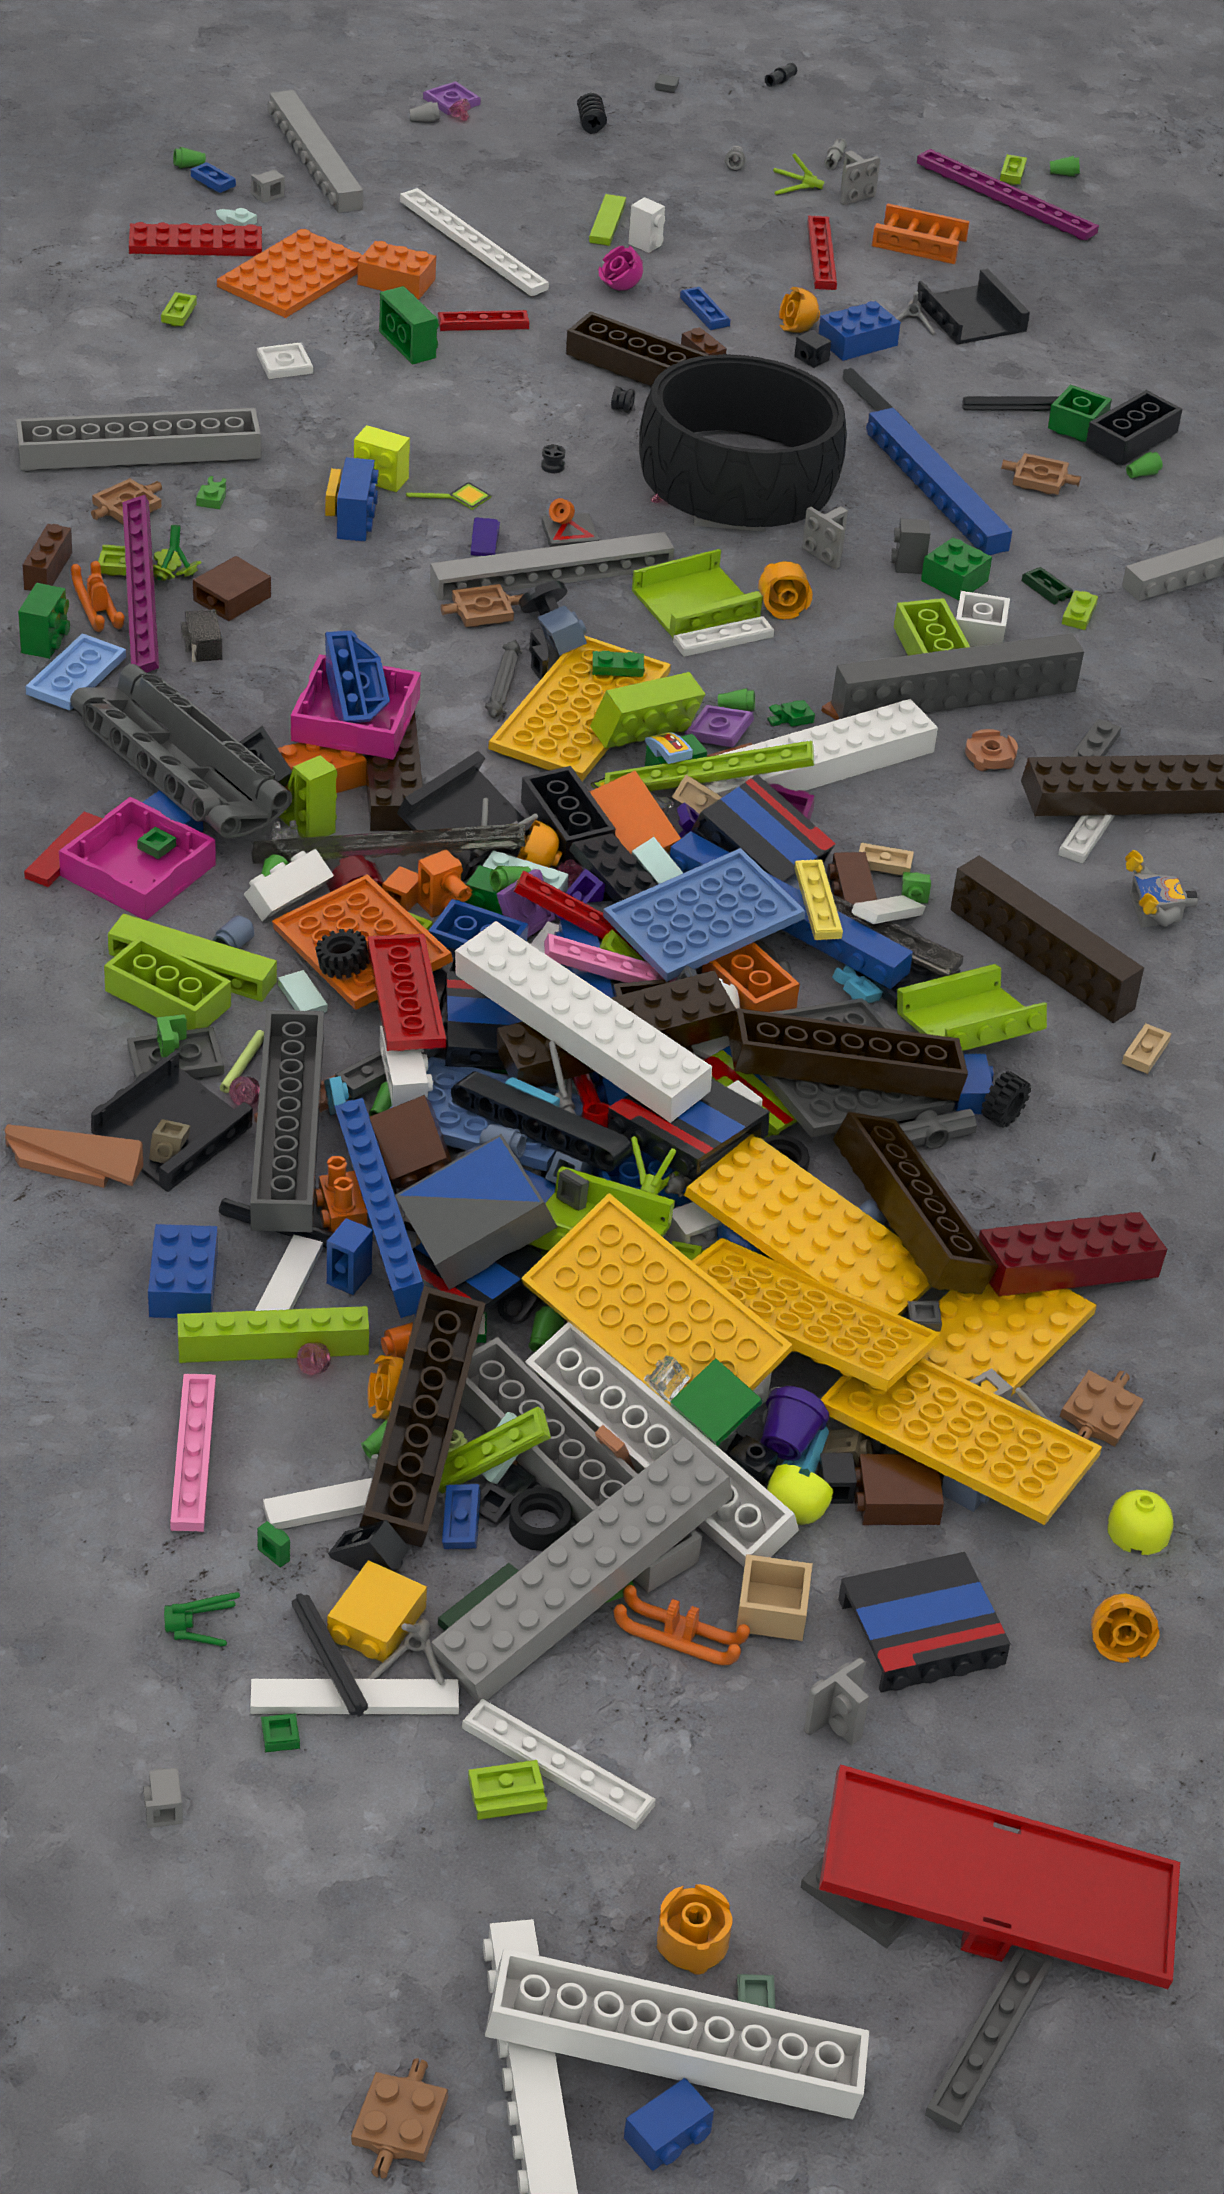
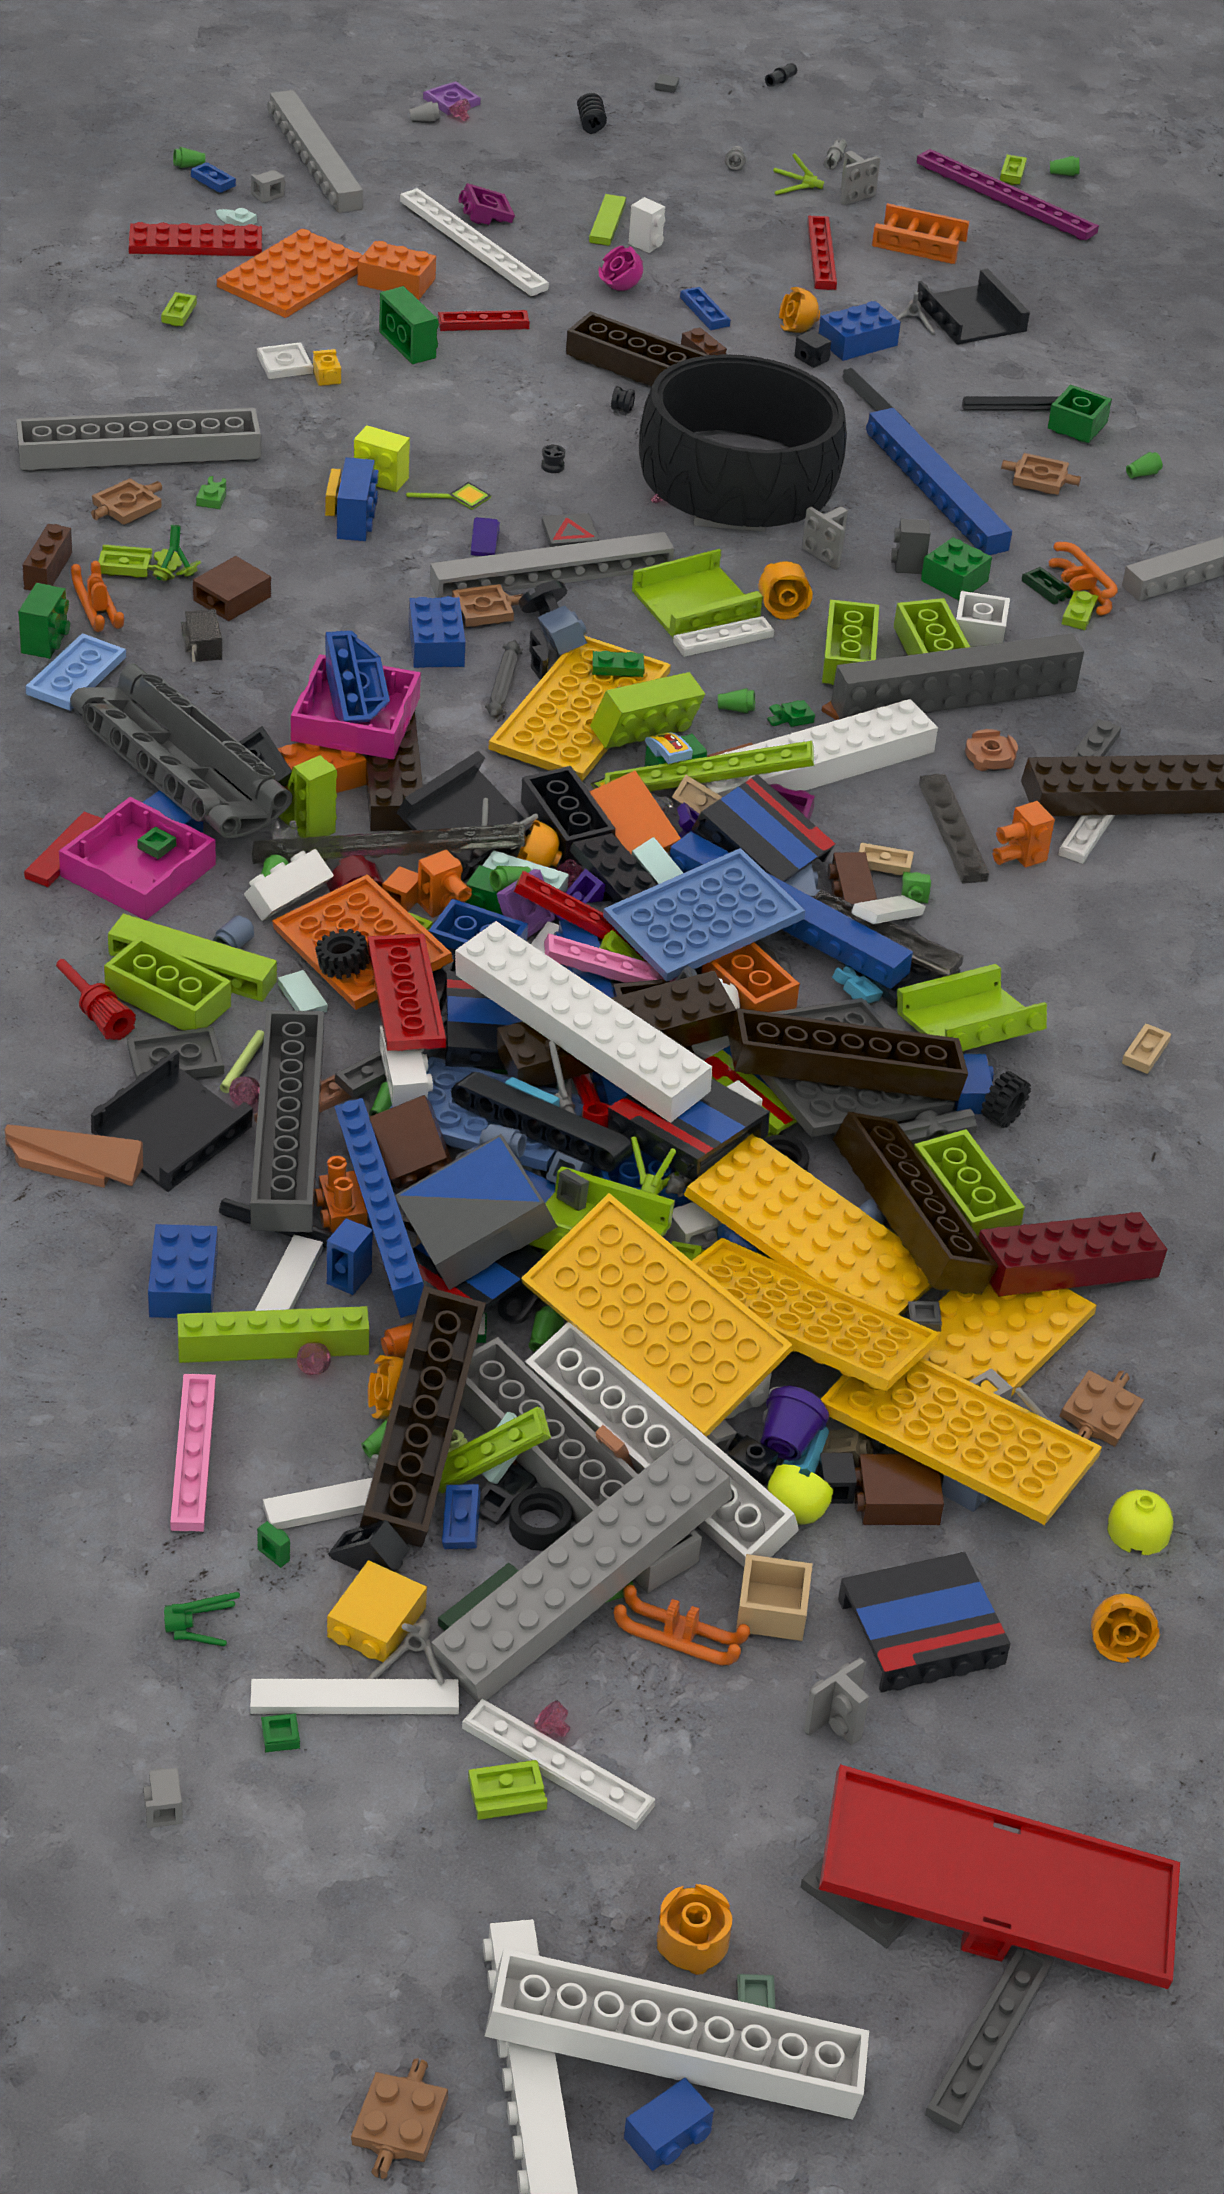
(101, 1005): none -> red piece
(140, 584): magenta plate -> none
(168, 1140): dark tan bracket -> none
(169, 1032): bright green bracket -> none
(326, 367): none -> yellow brick
(330, 1655): black axle -> none
(336, 1092): medium azure bracket -> none
(436, 632): none -> blue brick
(485, 204): none -> magenta plate
(552, 1720): none -> clear pink tile
(561, 511): orange tile -> none
(667, 1378): clear tile -> none
(716, 1402): green tile -> none
(720, 725): medium lavender tile -> none
(818, 900): light yellow tile -> none
(849, 635): none -> lime brick
(954, 828): none -> clear smoke plate
(972, 1181): none -> lime brick
(1027, 836): none -> orange brick
(1047, 939): dark brown brick -> none
(1085, 576): none -> orange piece
(1133, 427): black brick -> none
(1155, 896): torso -> none

